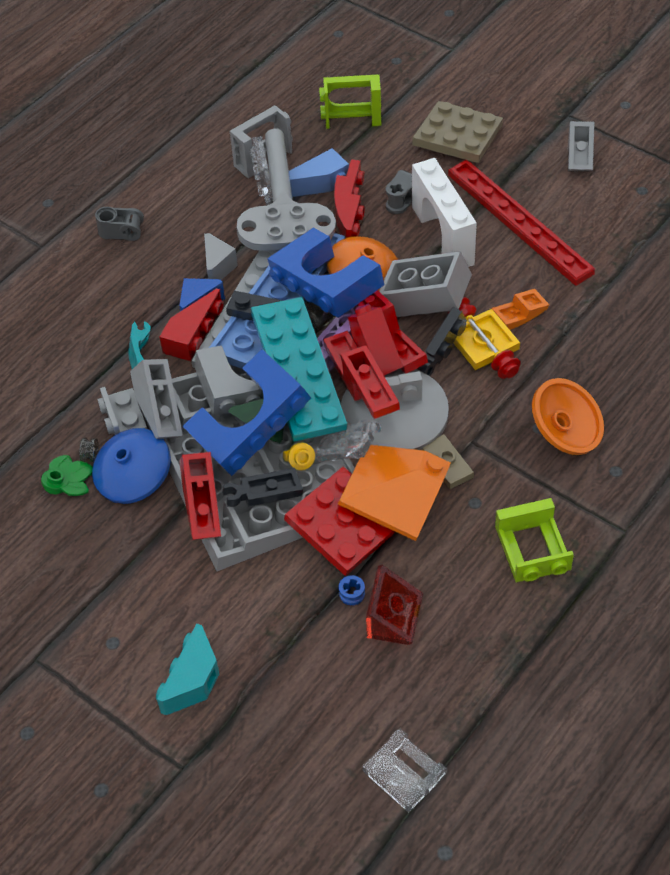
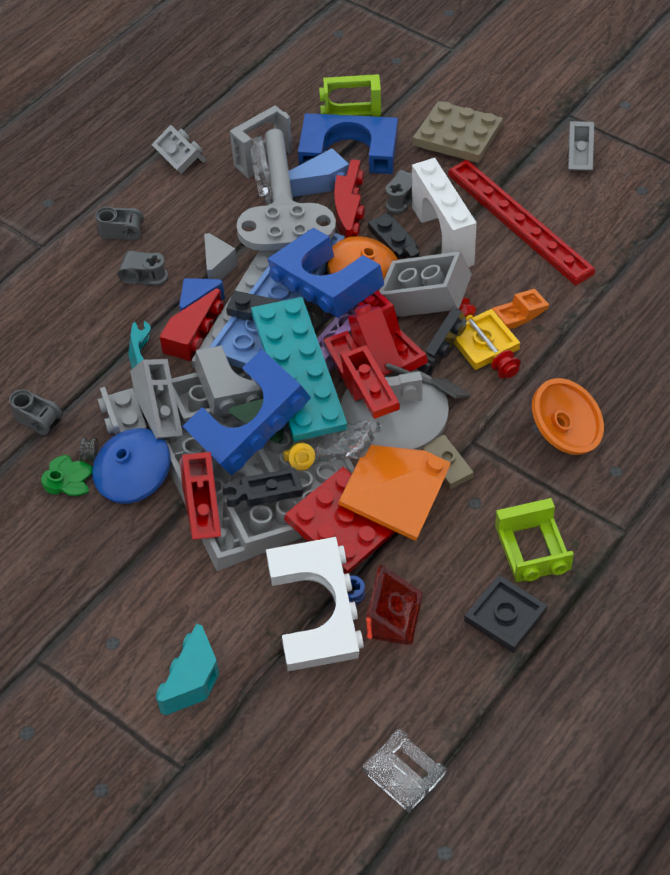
(34, 411): none -> dark grey piece
(141, 267): none -> dark grey piece
(177, 150): none -> light grey bracket
(321, 563): none -> white arch
(377, 133): none -> blue arch
(393, 235): none -> black hinge
(442, 383): none -> dark grey piece
(505, 613): none -> black plate

